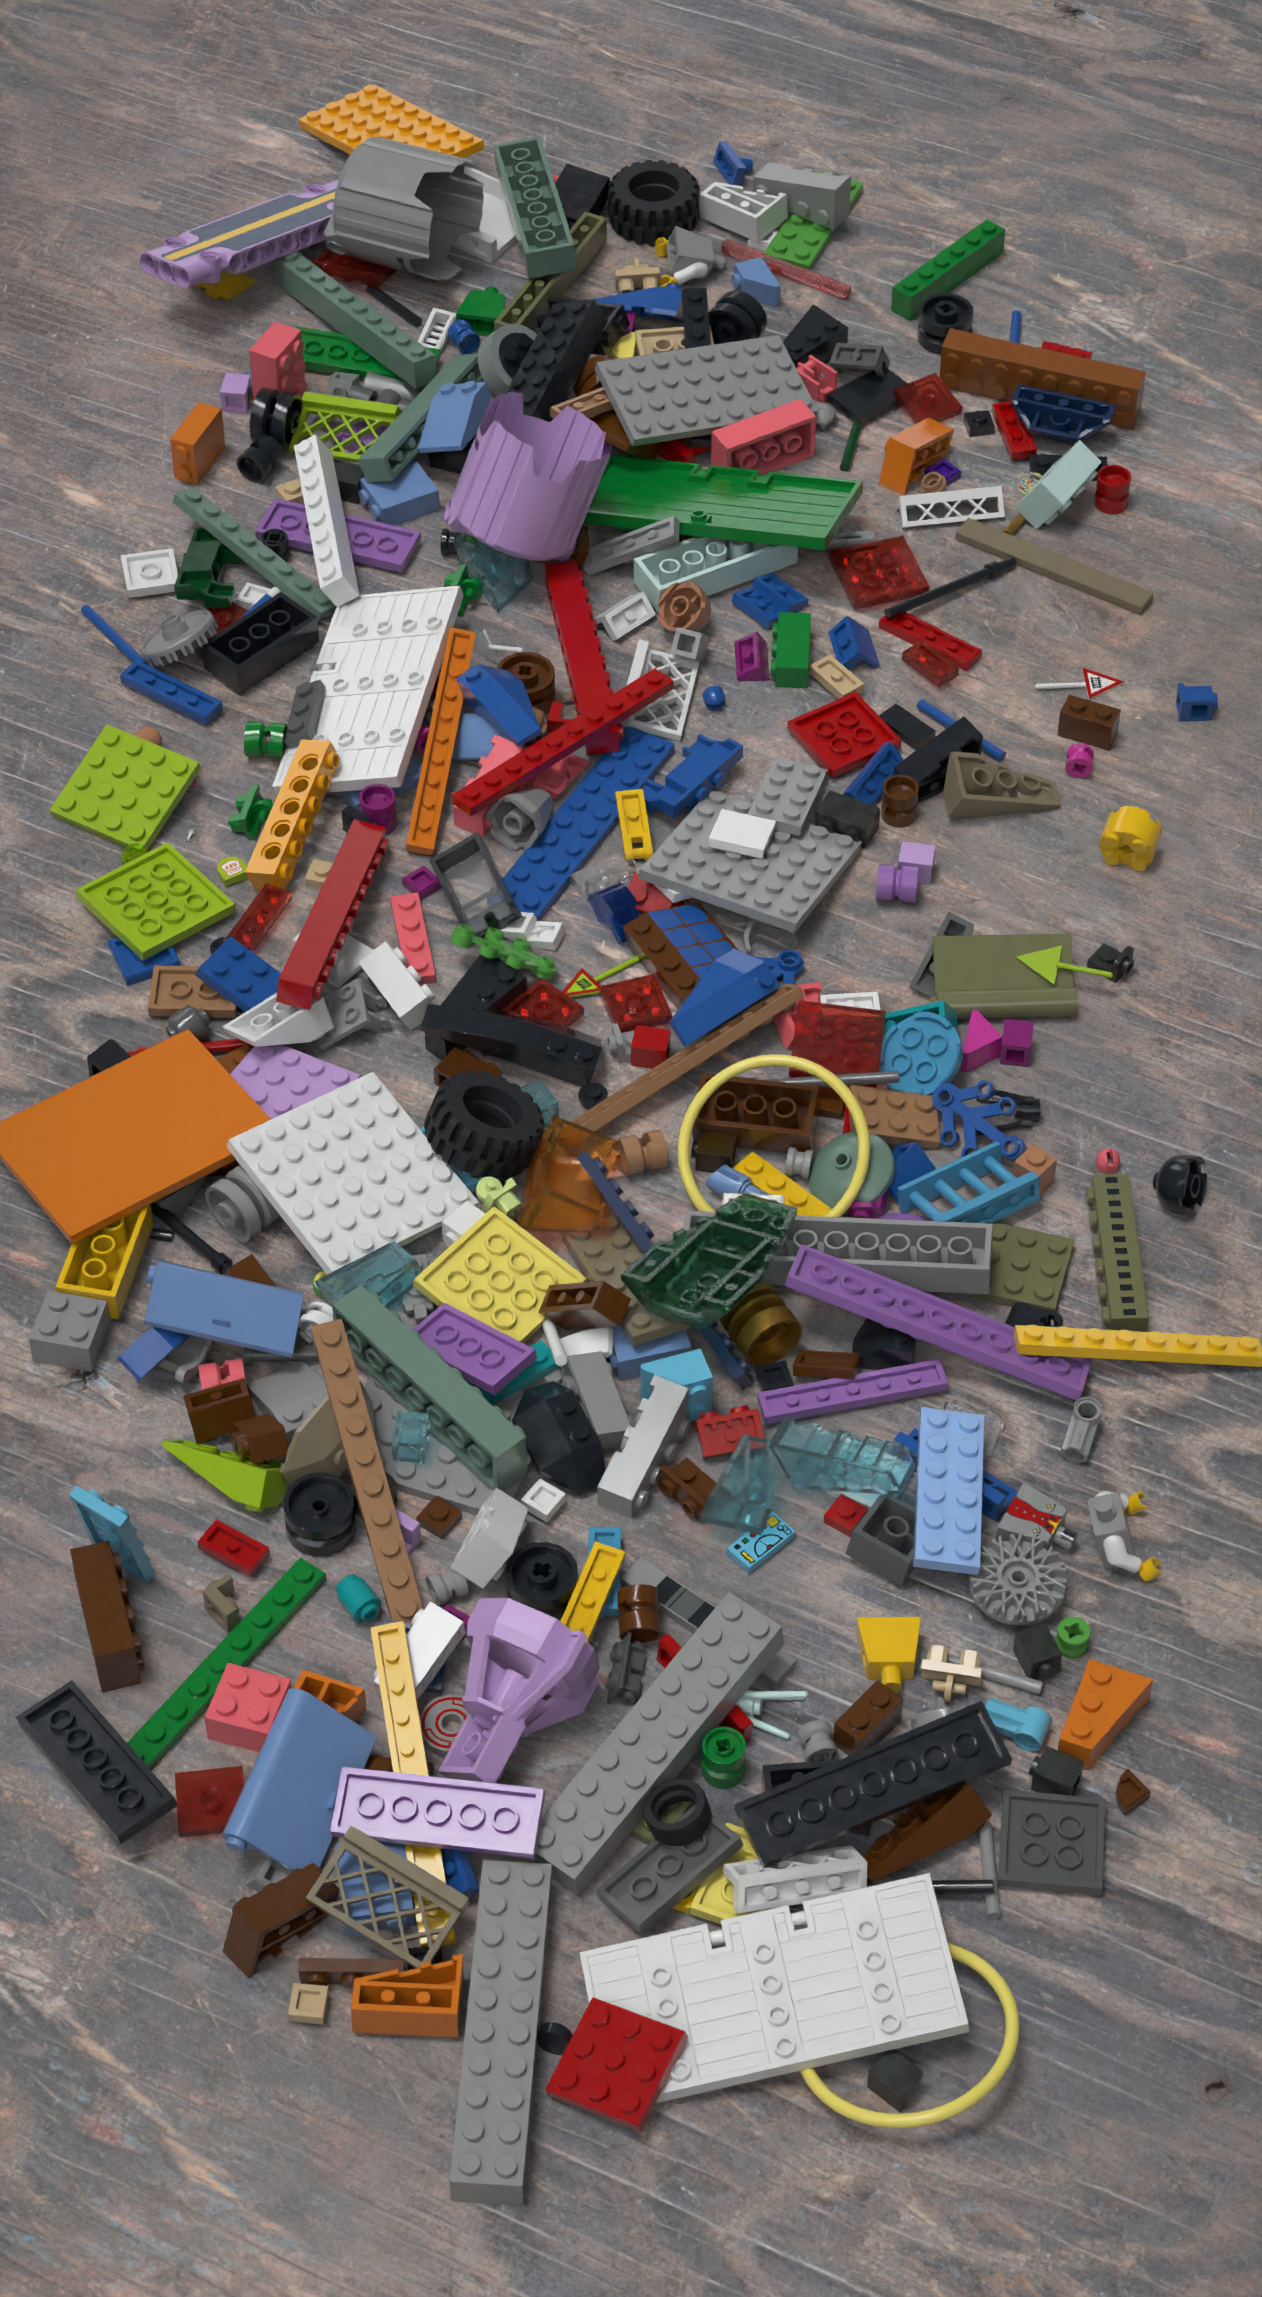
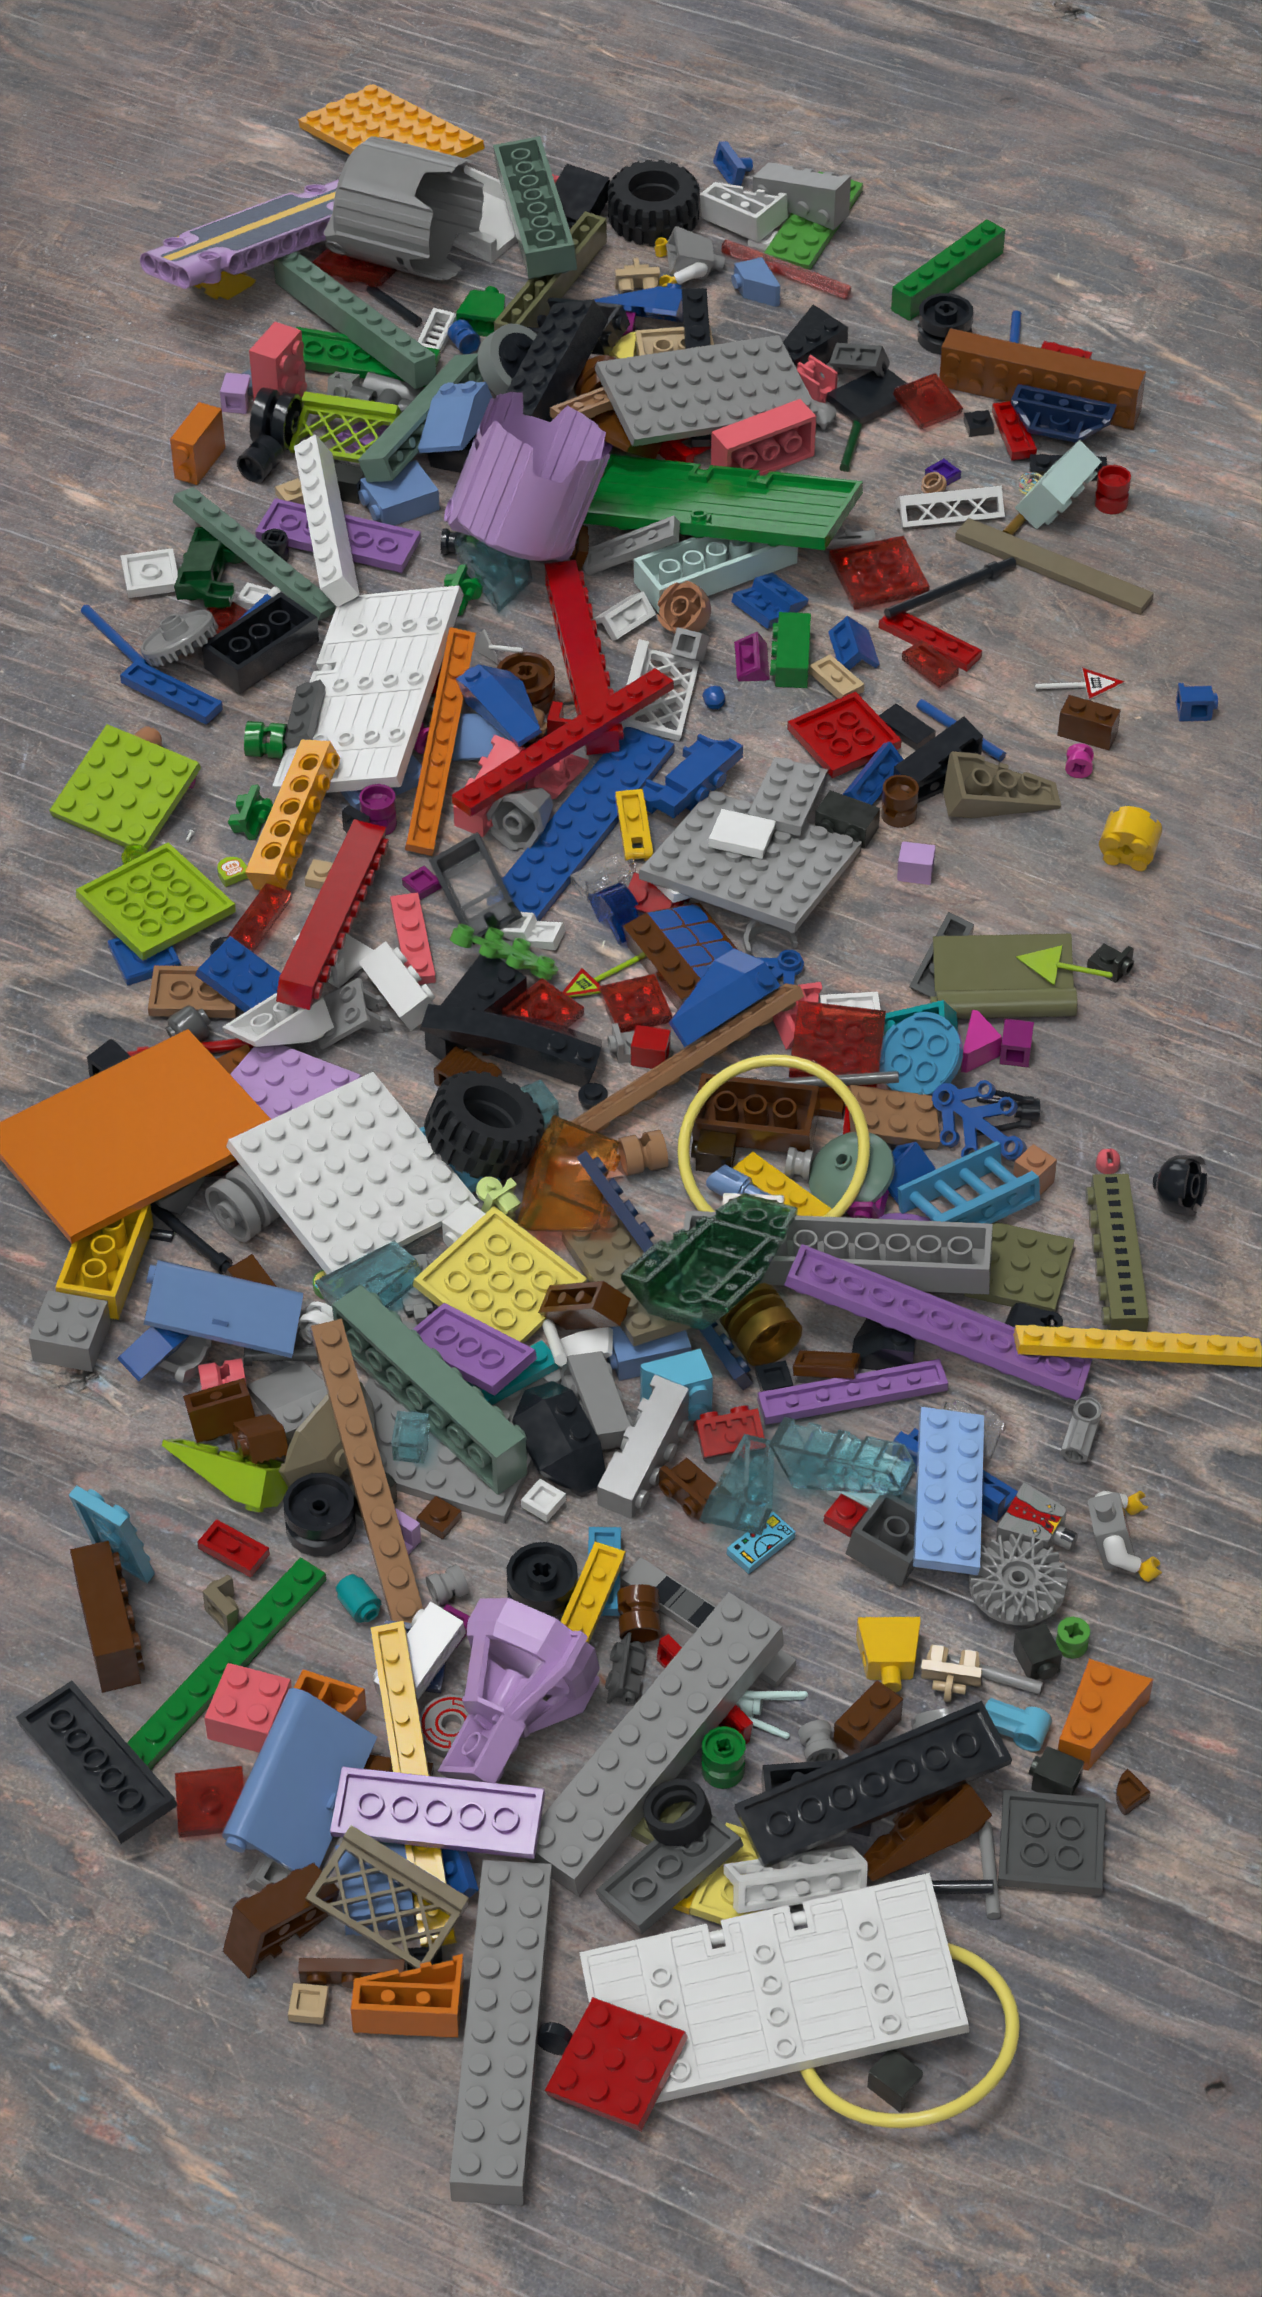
(491, 1539): white wedge -> none
(736, 318): black wheel -> none
(897, 883): medium lavender wheel -> none
(912, 452): orange wedge -> none

